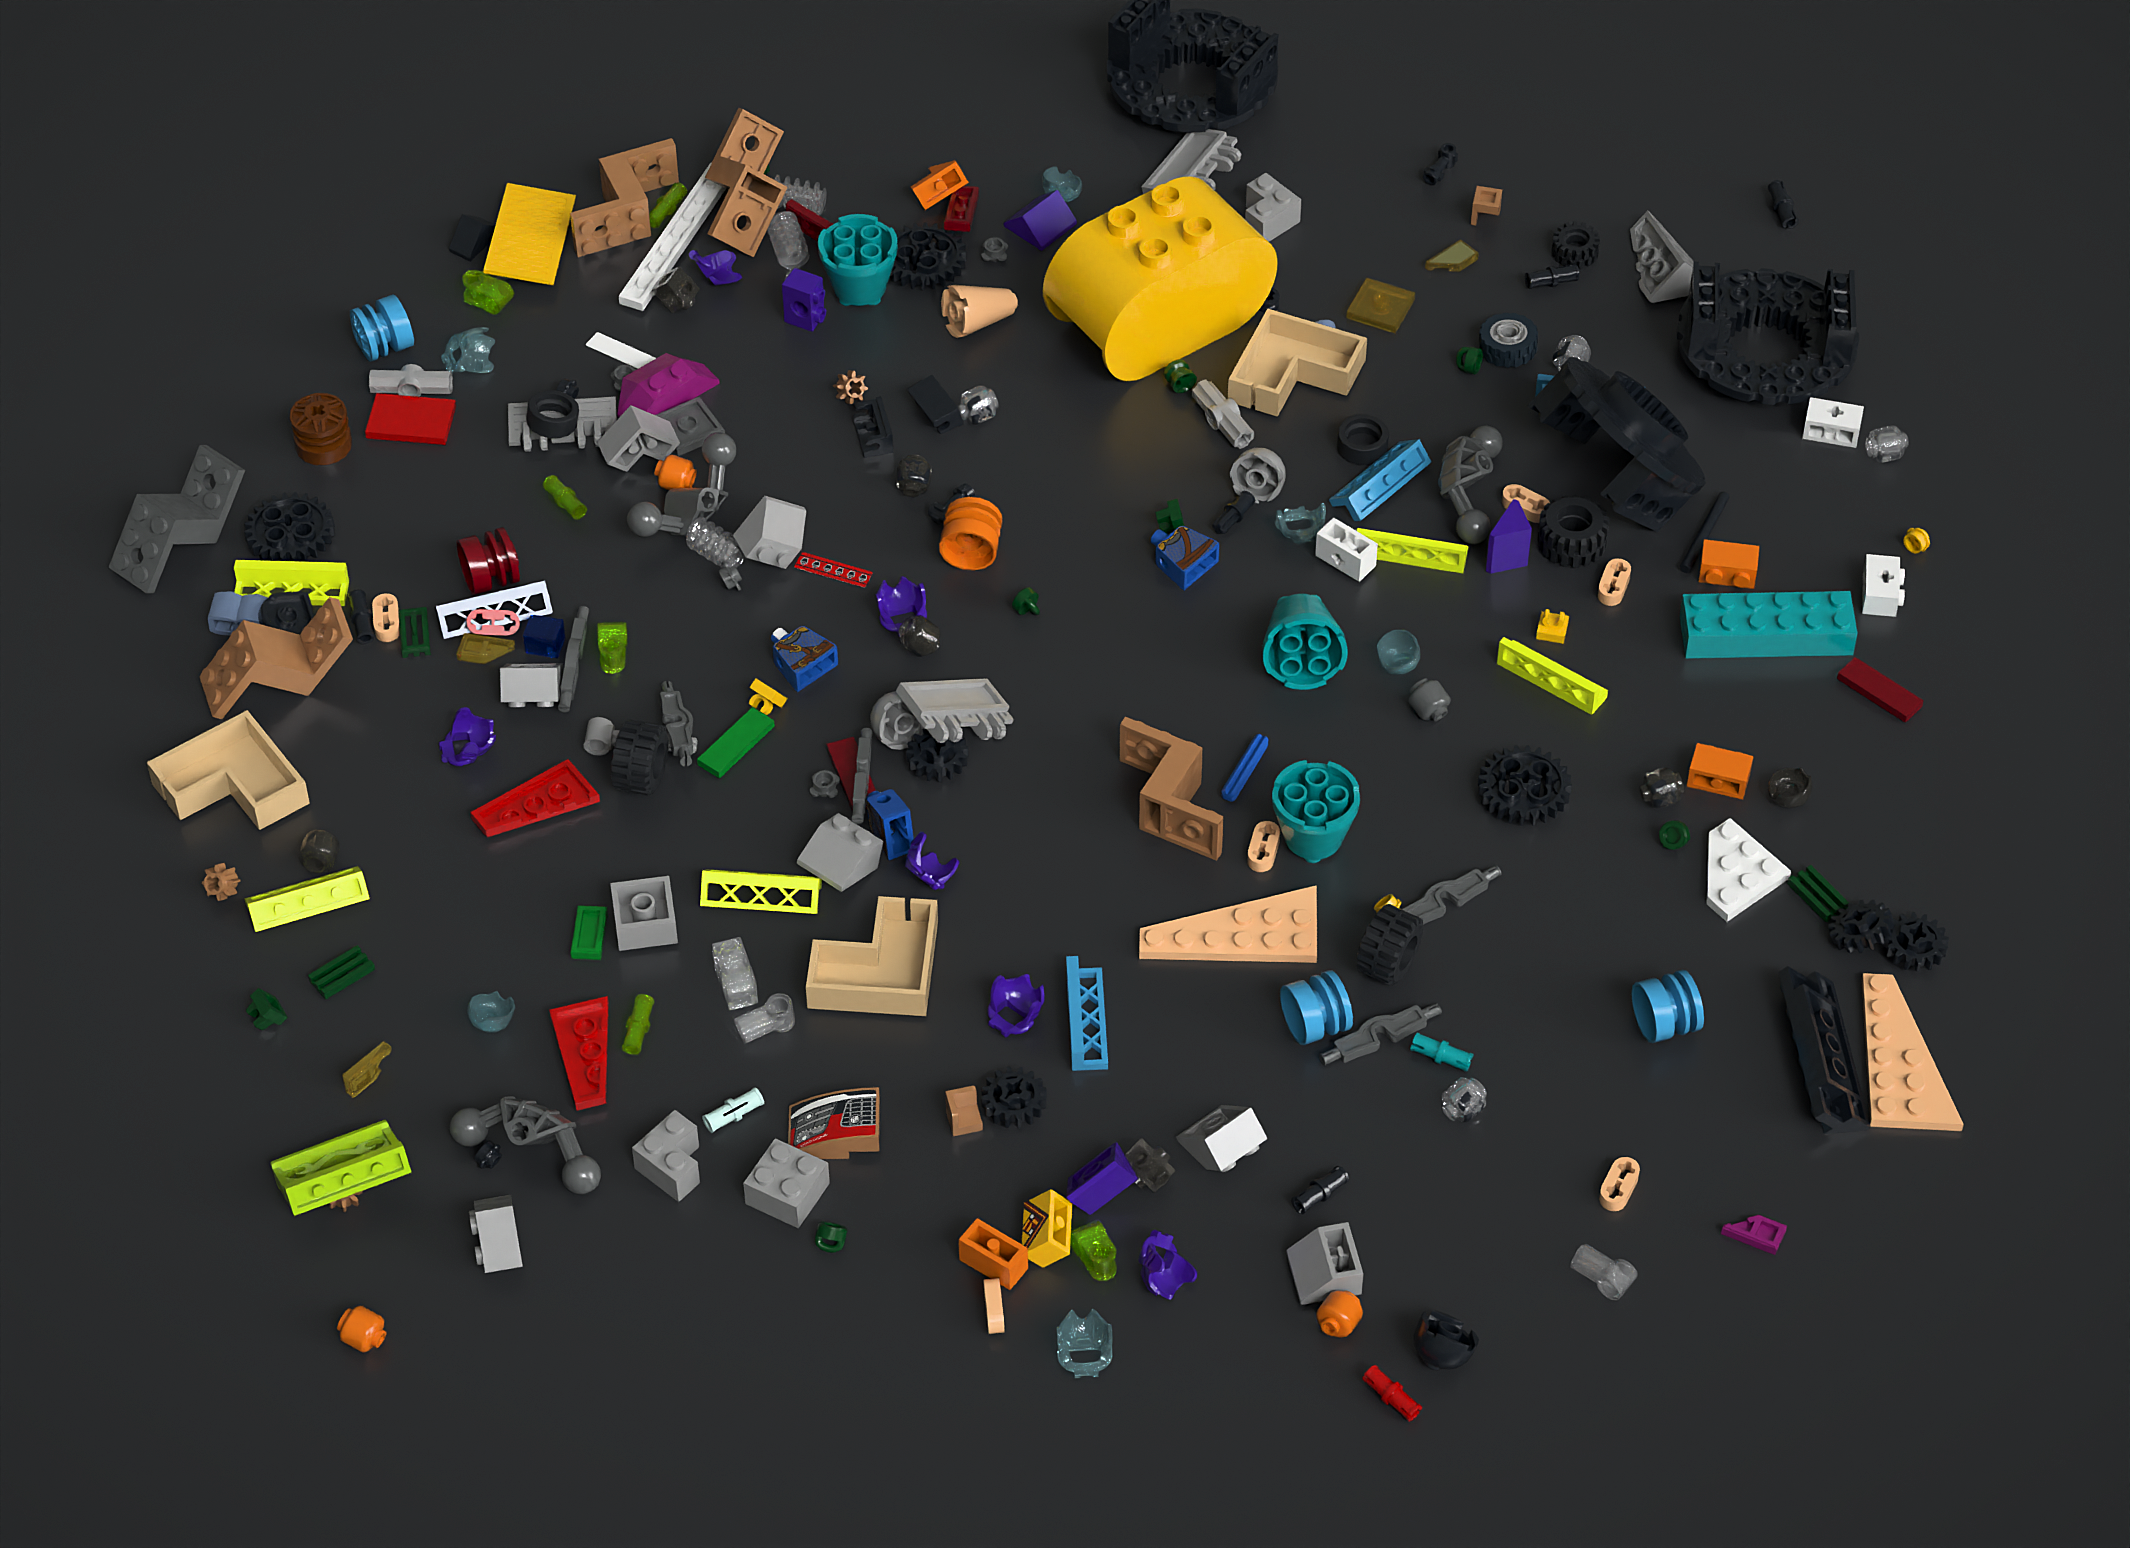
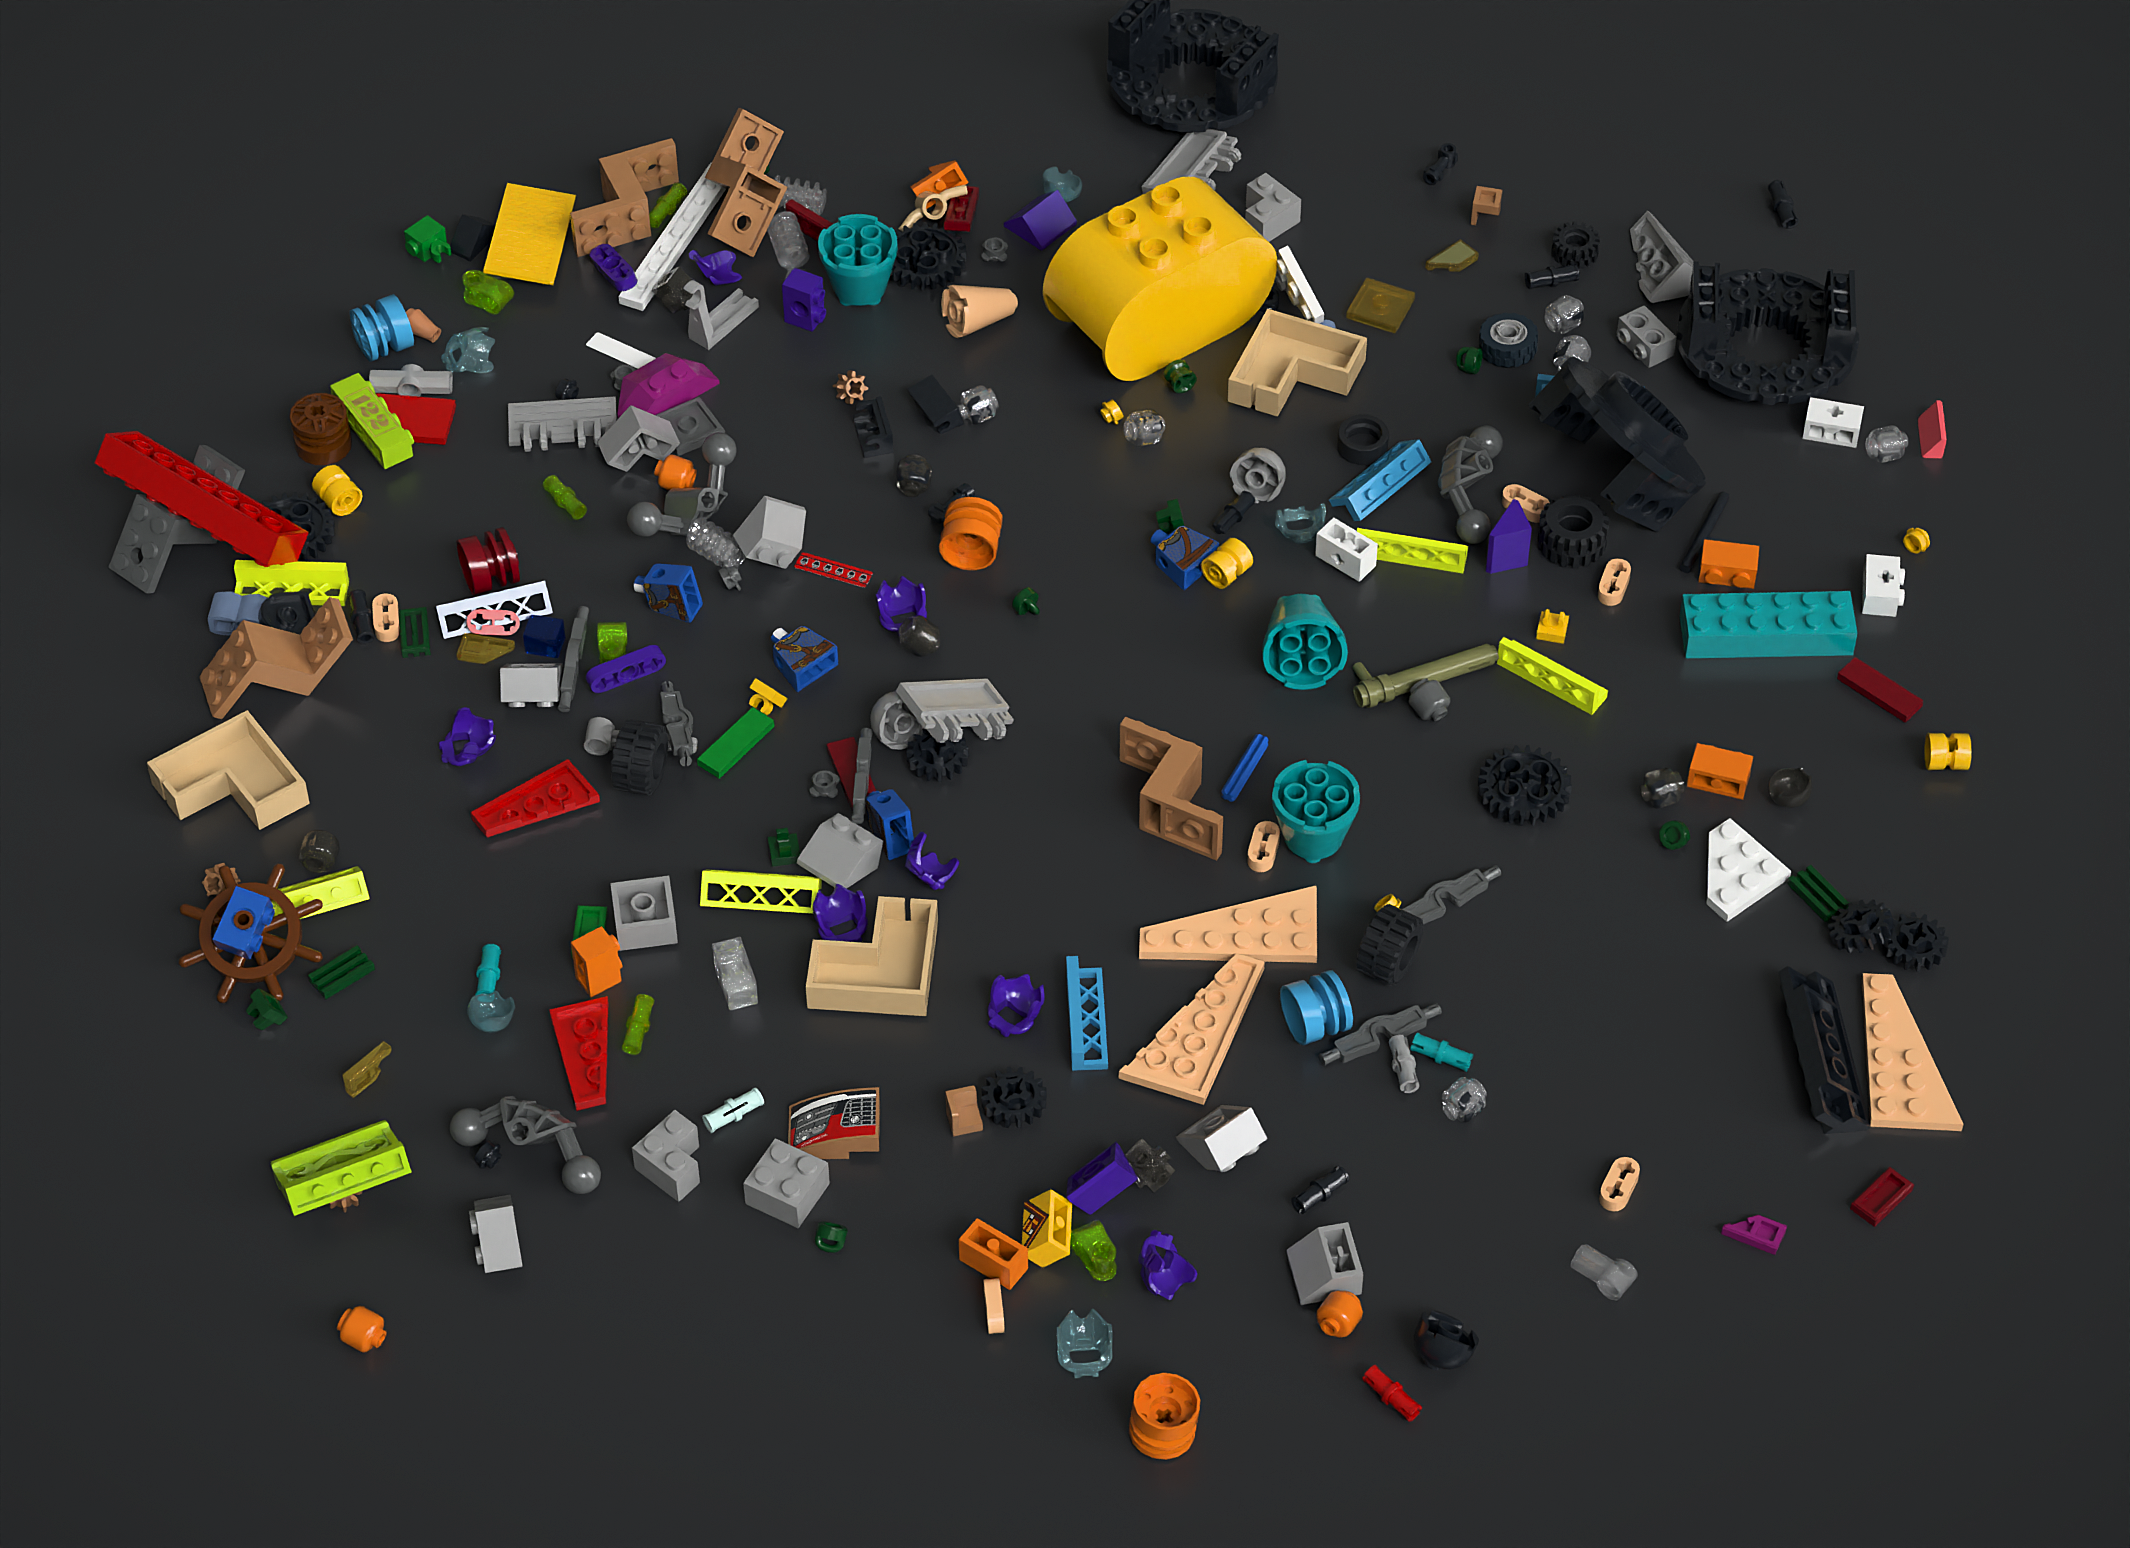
(201, 498): none -> red brick
(245, 929): none -> reddish brown brick
(337, 490): none -> yellow wheel
(373, 421): none -> lime brick
(422, 325): none -> nougat cone
(427, 240): none -> green brick
(488, 971): none -> teal pin
(552, 401): black tyre -> none
(596, 961): none -> orange brick
(609, 674): none -> dark purple beam
(615, 274): none -> dark purple beam
(671, 591): none -> blue torso
(711, 327): none -> light grey hinge
(765, 1018): clear piece -> none
(783, 848): none -> dark green tile
(837, 909): none -> dark purple helmet
(940, 208): none -> tan piece
(1111, 412): none -> yellow plate
(1144, 427): none -> clear head
(1164, 1416): none -> orange wheel
(1197, 1038): none -> light nougat wing
(1222, 414): light grey piece -> none
(1226, 563): none -> yellow wheel
(1292, 280): none -> white plate
(1386, 687): none -> olive cylinder
(1398, 652): clear light blue hair -> none
(1403, 1063): none -> light grey pin
(1564, 314): none -> clear head
(1646, 336): none -> light grey brick
(1667, 1006): dark azure wheel -> none
(1881, 1196): none -> dark red tile
(1932, 431): none -> coral slope
(1947, 751): none -> yellow wheel

